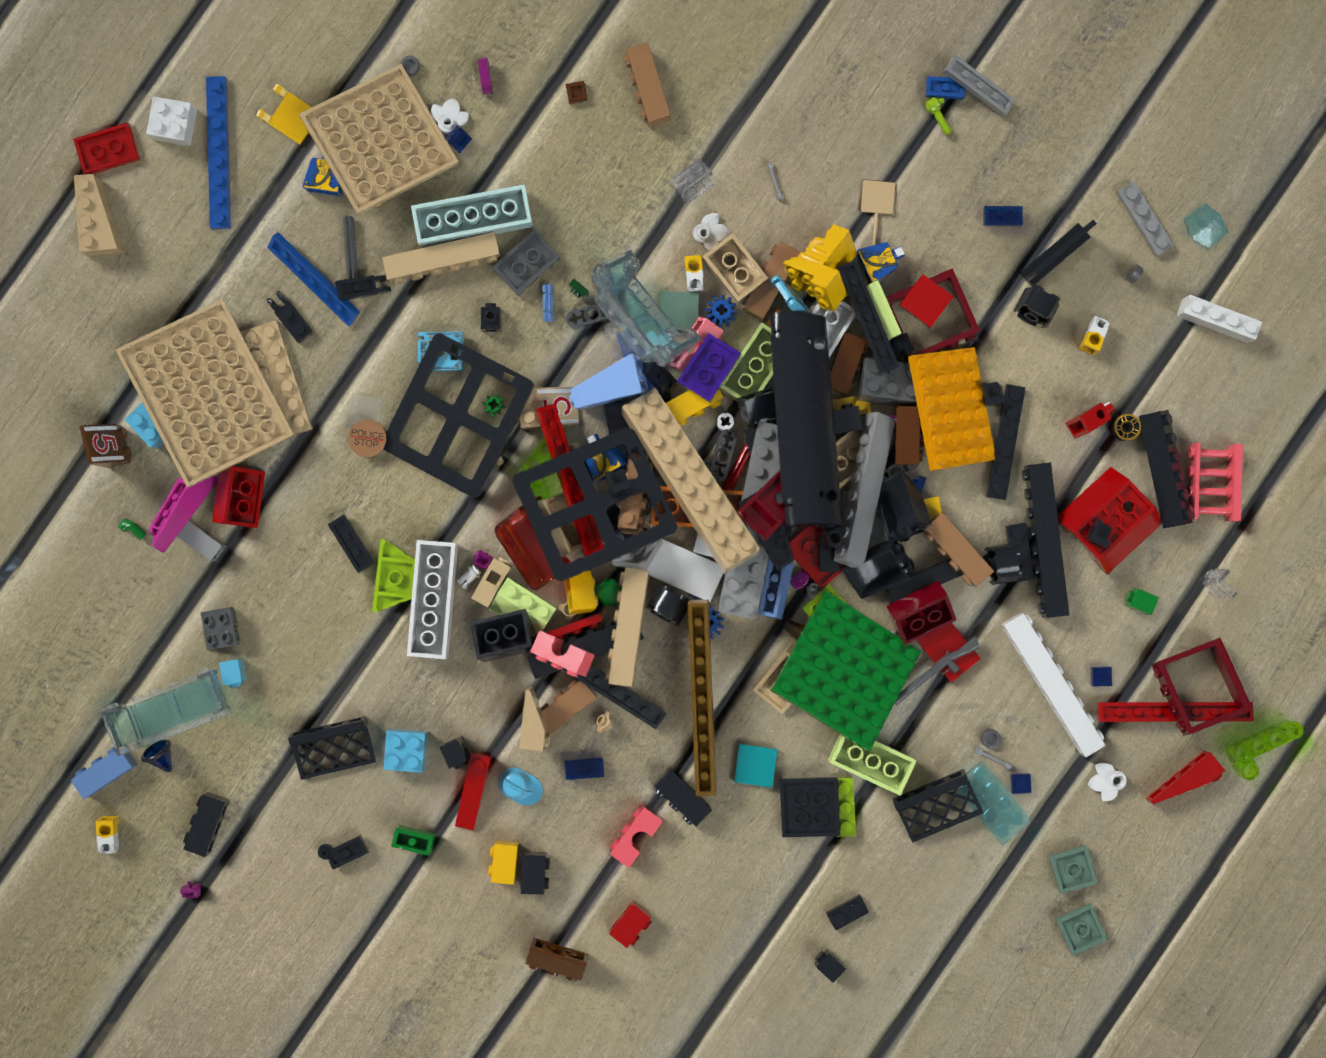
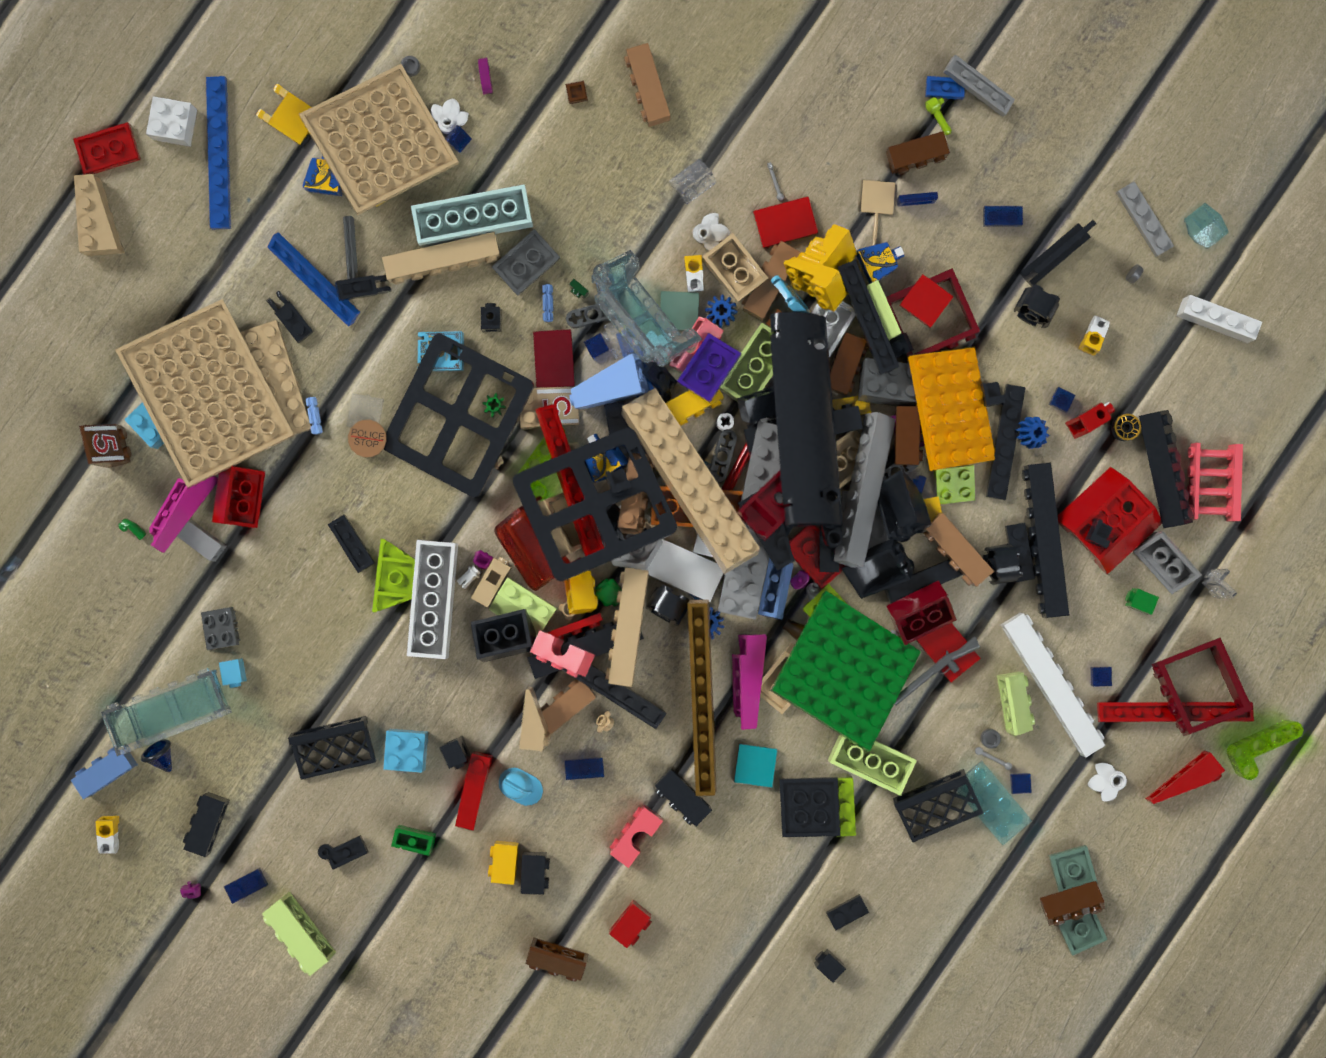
(245, 885): none -> clear blue plate
(299, 934): none -> yellowish green brick
(314, 416): none -> light blue axle
(554, 358): none -> dark red tile
(596, 346): none -> clear blue tile
(747, 678): none -> dark pink wedge
(785, 222): none -> red tile
(917, 199): none -> clear blue tile
(918, 153): none -> reddish brown brick
(955, 484): none -> lime hinge
(1015, 703): none -> yellowish green slope
(1032, 432): none -> blue gear
(1062, 399): none -> clear blue plate
(1072, 903): none -> reddish brown brick
(1167, 562): none -> light grey slope

